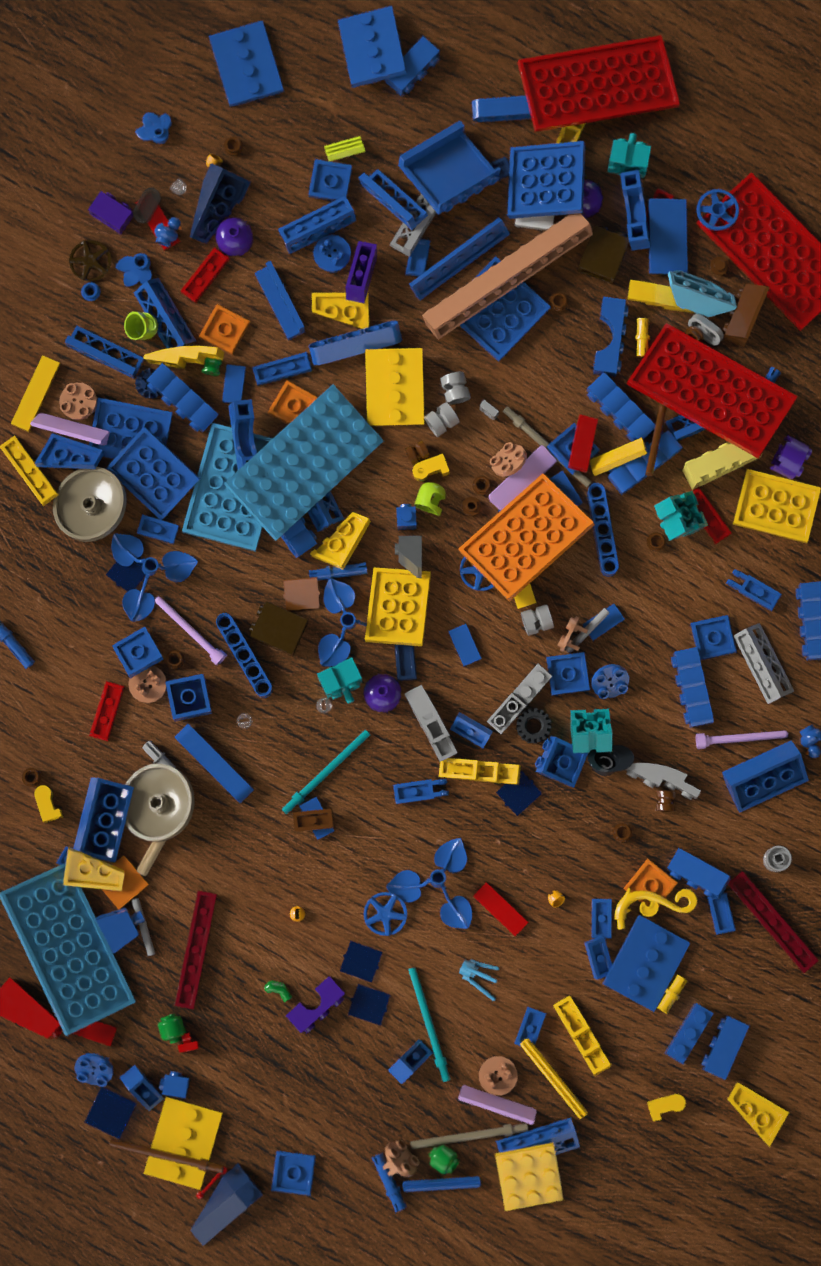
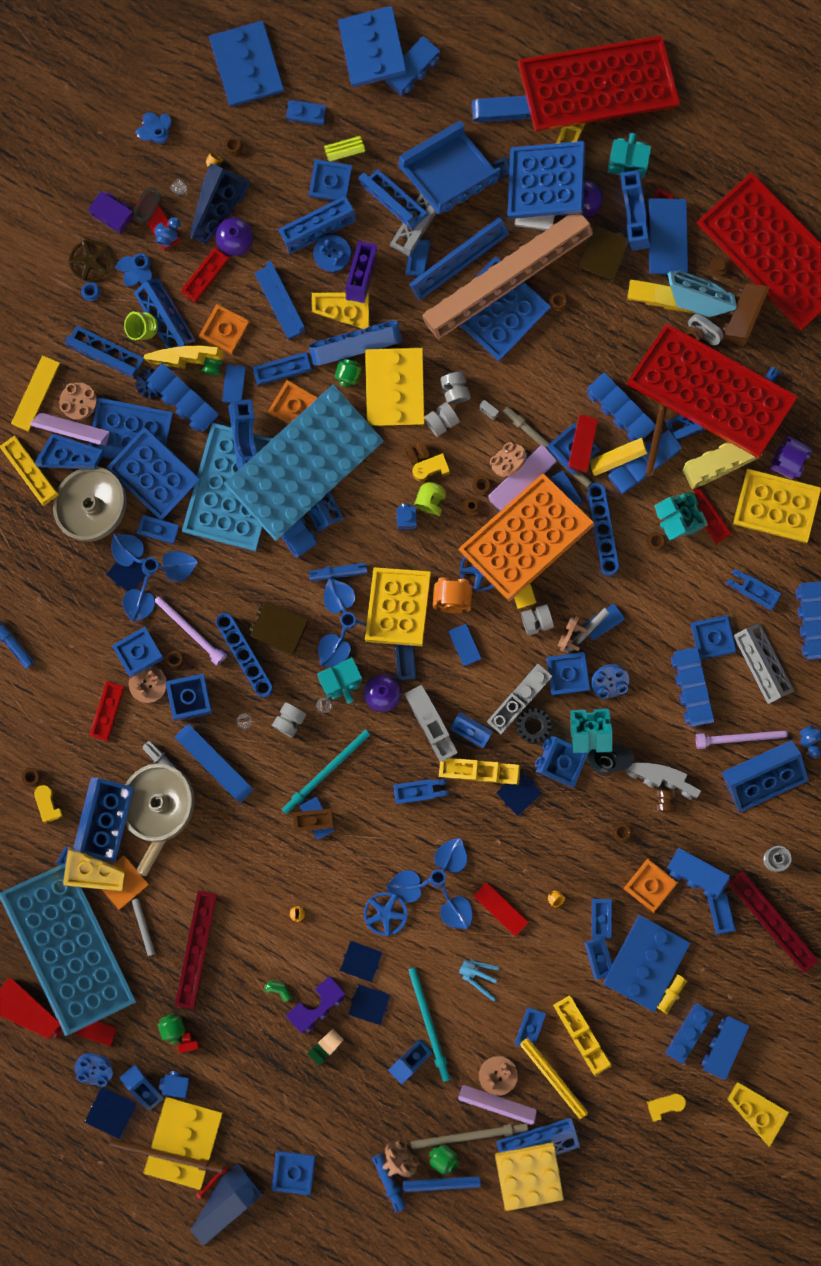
(119, 927): blue torso -> none
(289, 720): none -> light grey wheel
(301, 593): dark orange piece -> none
(306, 112): none -> blue plate
(325, 1047): none -> leg
(343, 542): yellow wing -> none
(348, 372): none -> green head
(410, 554): dark grey slope -> none
(452, 595): none -> orange brick
(612, 313): blue arch -> none
(642, 337): yellow pin -> none
(654, 898): yellow plant -> none
(717, 210): blue wheel -> none

